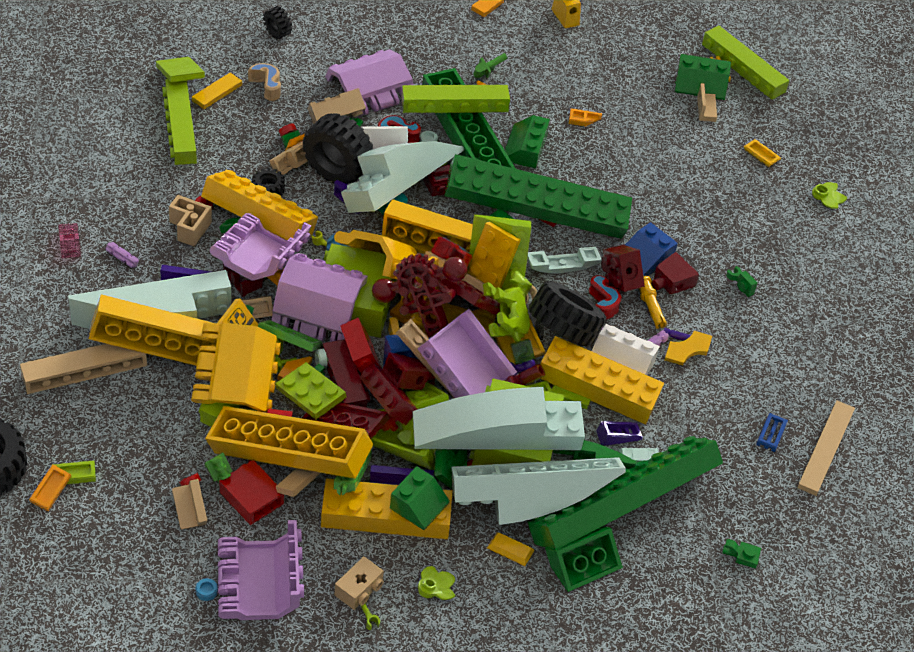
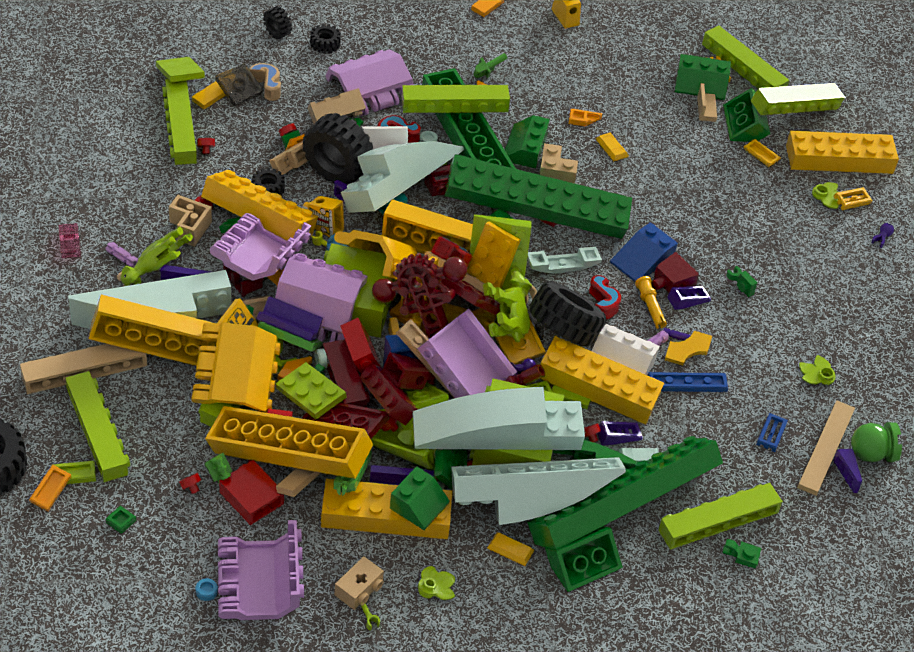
(97, 426): none -> lime brick
(120, 519): none -> green tile
(155, 257): none -> lime animal
(189, 505): tan panel -> none
(206, 144): none -> red tile
(239, 84): none -> clear smoke plate
(290, 318): none -> dark purple panel
(329, 214): none -> yellow torso
(331, 43): none -> black tyre
(522, 351): clear green plate -> none
(557, 167): none -> tan brick
(590, 432): none -> red tile
(612, 147): none -> yellow tile
(623, 267): dark red brick -> none
(679, 302): none -> dark purple slope
(691, 381): none -> blue tile
(719, 515): none -> lime brick
(744, 120): none -> green slope
(797, 99): none -> brick
(818, 372): none -> lime plate
(841, 152): none -> yellow brick
(848, 467): none -> dark purple slope
(854, 201): none -> yellow tile
(874, 442): none -> bright green tile
(885, 231): none -> dark purple arm

